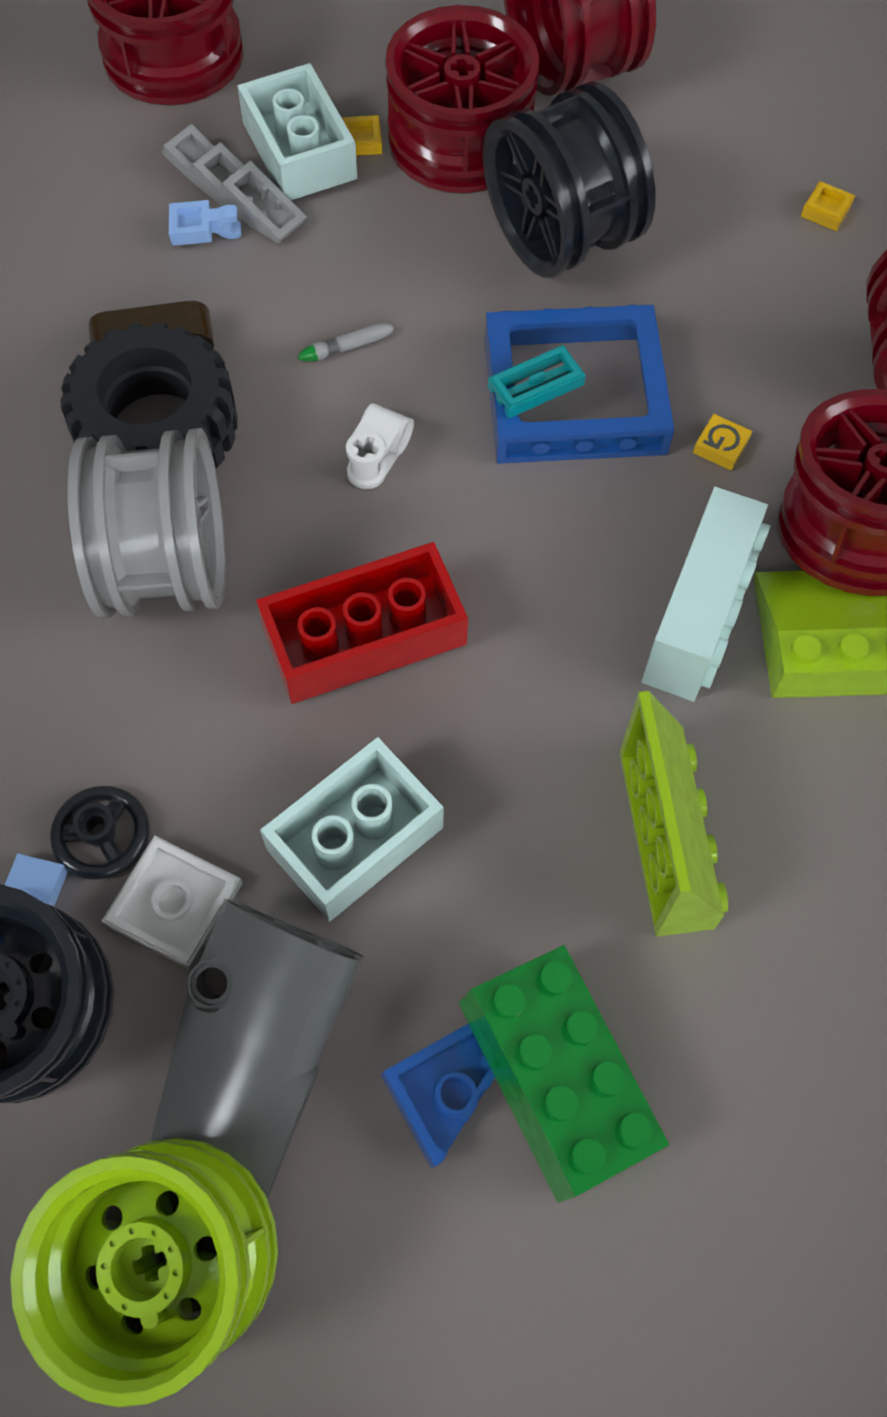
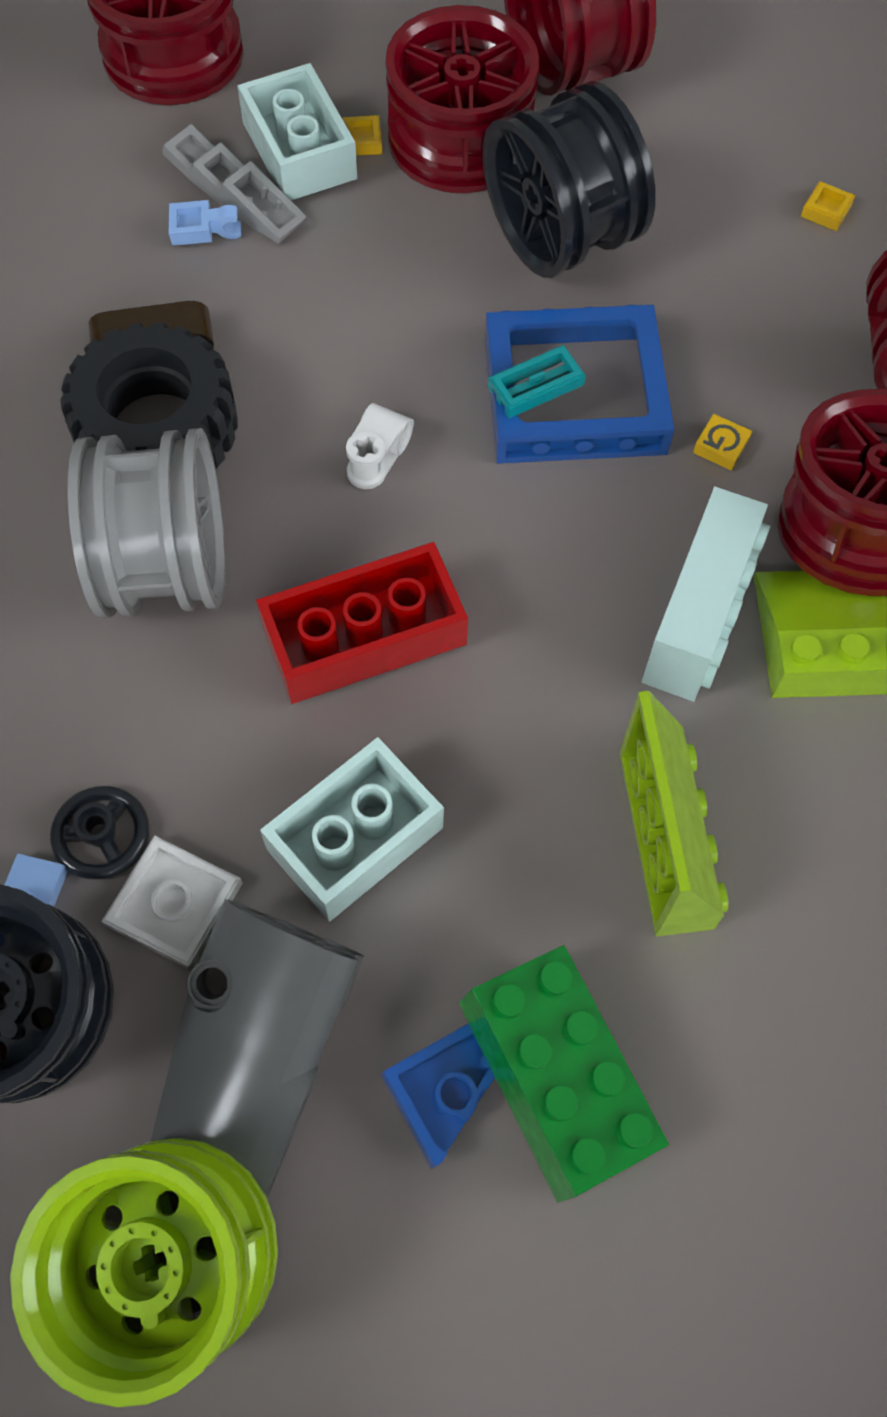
(320, 350): light grey piece -> none

